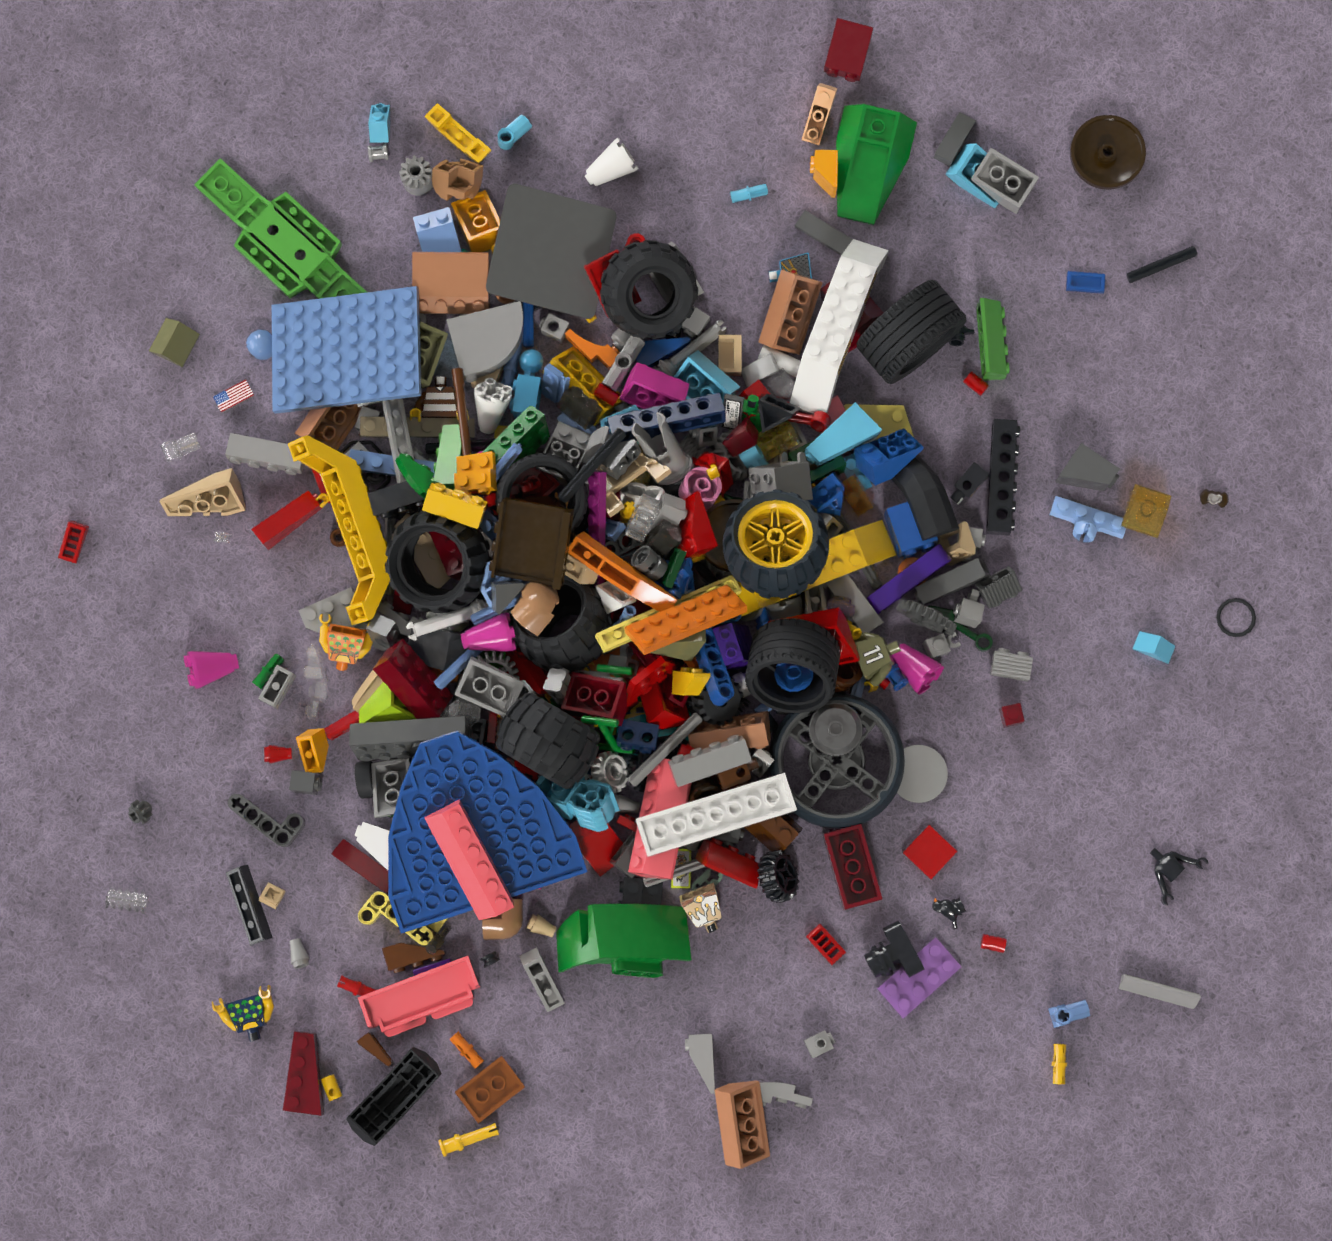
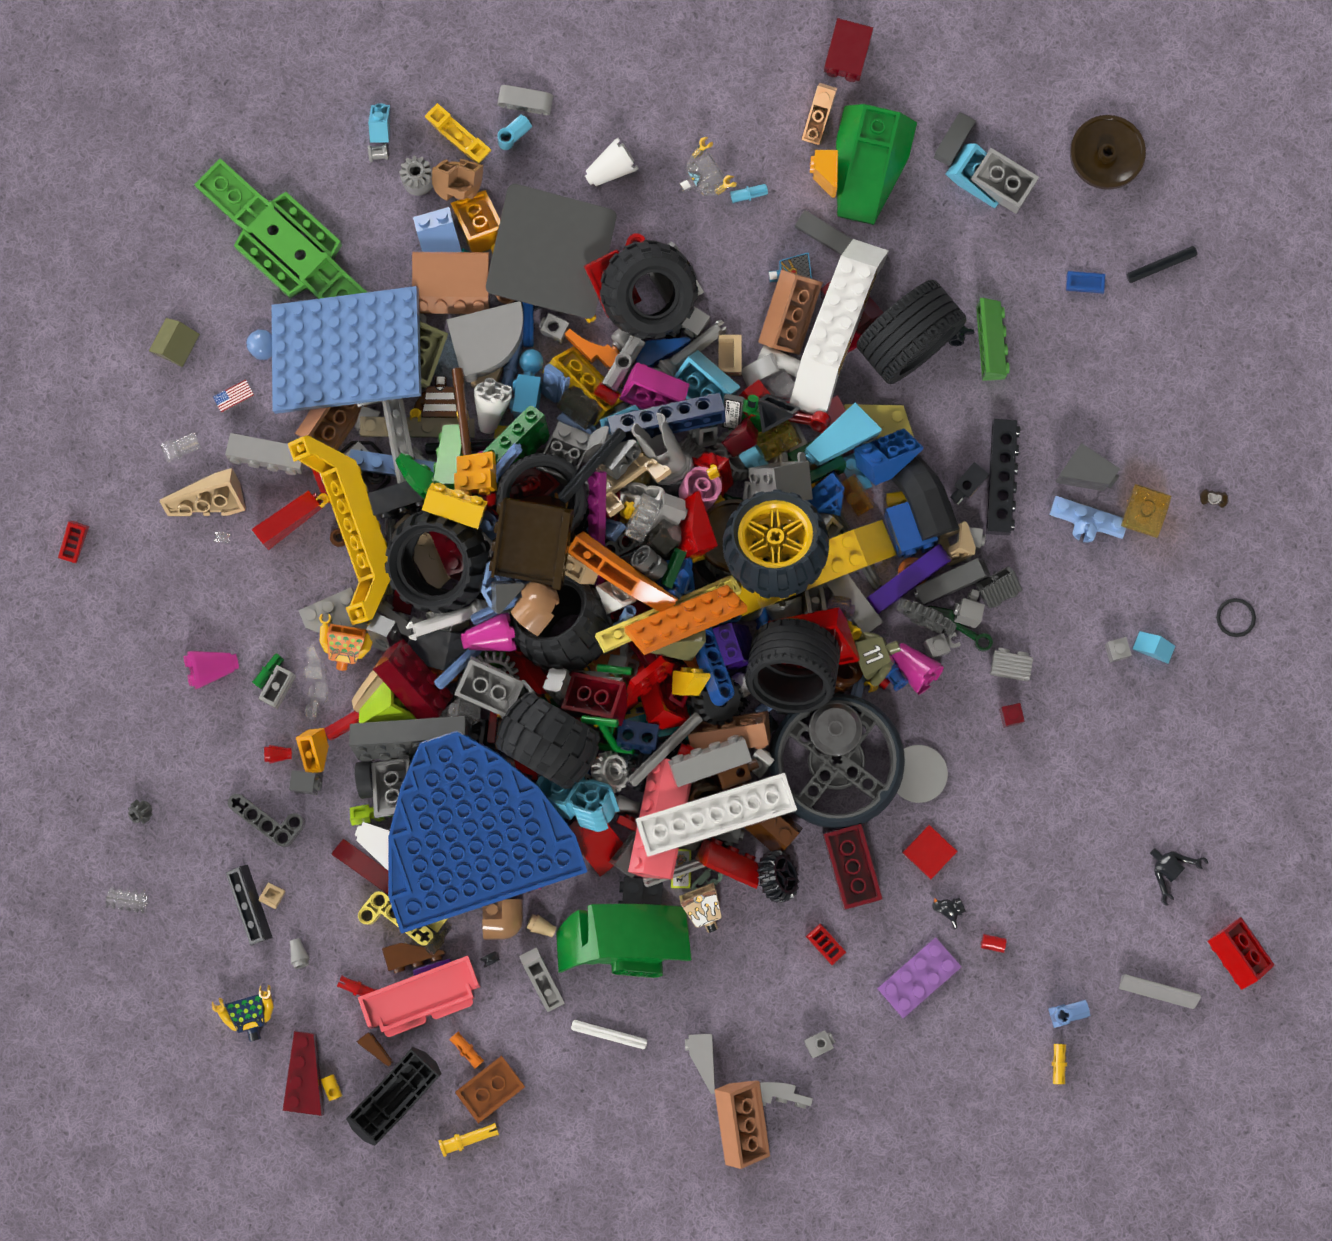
(362, 814): none -> lime plate
(470, 861): coral slope -> none
(525, 99): none -> light grey beam
(609, 1034): none -> white axle
(705, 173): none -> clear torso
(793, 677): blue tile -> none
(895, 498): none -> yellow piece
(899, 950): black beam -> none
(976, 383): red piece -> none
(1118, 649): none -> light grey brick
(1241, 953): none -> red slope

